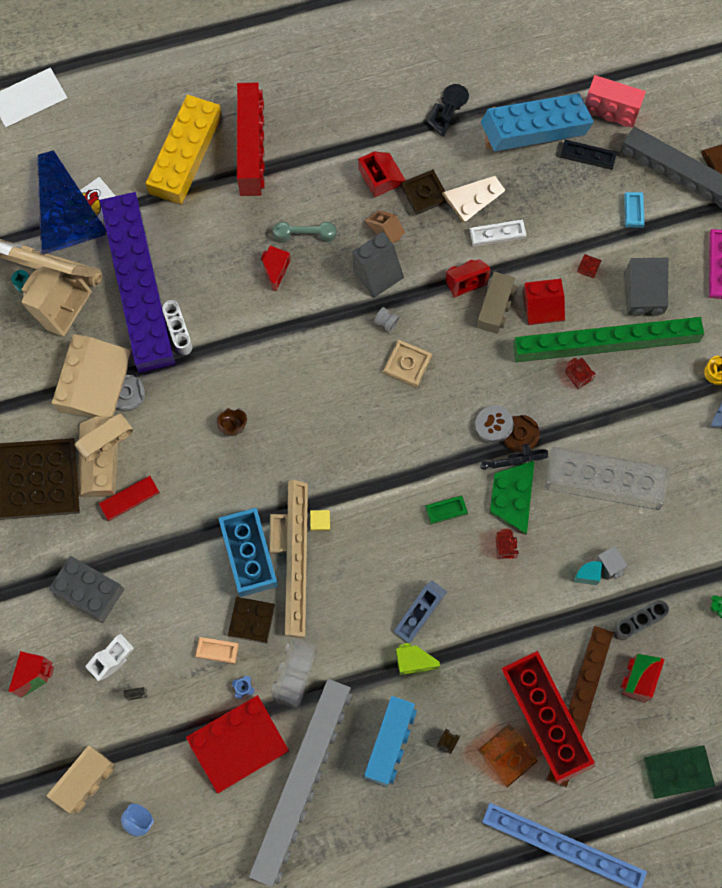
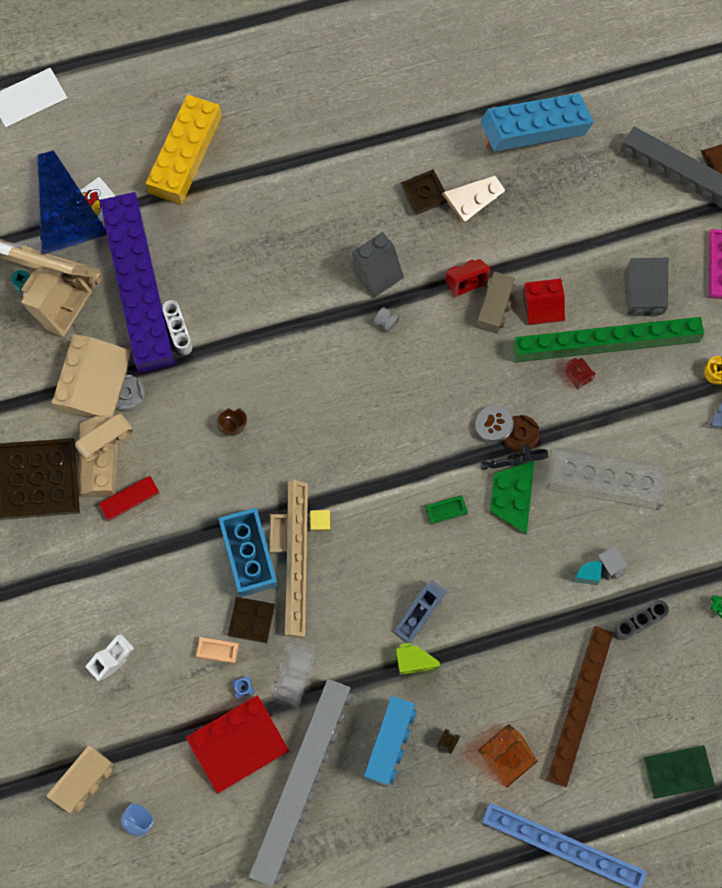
(30, 673): red slope -> none
(86, 589): dark grey brick -> none
(137, 693): clear smoke tile -> none
(250, 139): red brick -> none
(275, 265): red slope -> none
(282, 231): sand green piece -> none
(380, 172): red slope -> none
(387, 223): medium nougat slope -> none
(407, 363): tan tile -> none
(453, 98): black piece -> none
(497, 233): white tile -> none
(506, 544): clear red brick -> none
(548, 717): red brick -> none
(588, 154): black tile -> none
(589, 266): clear red plate -> none
(614, 101): coral brick -> none
(634, 209): medium azure tile -> none
(642, 677): red slope -> none

